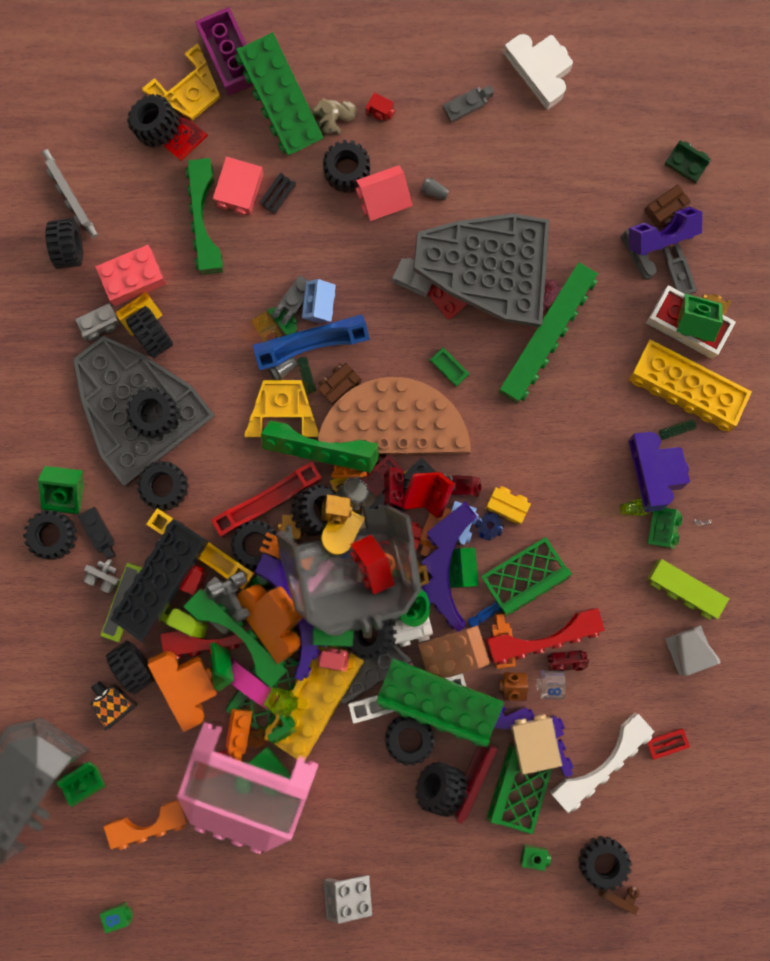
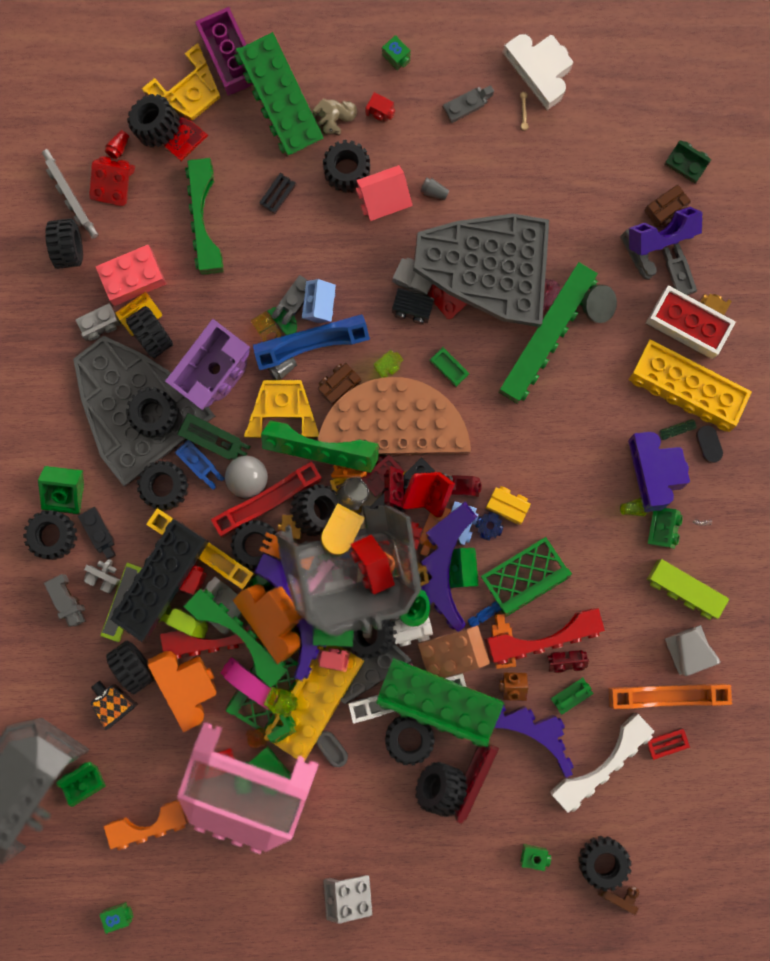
(64, 601): none -> dark grey hips
(110, 180): none -> red bracket
(116, 145): none -> red cone
(194, 373): none -> medium lavender brick
(198, 462): none -> blue hinge
(207, 435): none -> dark green hinge
(220, 666): green panel -> none
(228, 589): dark grey bar -> none
(238, 186): coral brick -> none
(238, 733): orange hinge -> none
(246, 477): none -> light grey piece
(306, 375): clear green axle -> none
(332, 749): none -> dark grey tile
(336, 509): pearl gold brick -> none
(388, 364): none -> clear neon green brick
(396, 53): none -> green brick
(412, 306): none -> black brick
(503, 789): green fence -> none
(524, 126): none -> tan hinge
(535, 744): tan brick -> none
(552, 684): clear brick -> none
(572, 696): none -> green hinge
(599, 303): none -> pearl dark grey tile
(670, 696): none -> orange arch
(700, 318): green slope -> none
(709, 444): none -> black tile

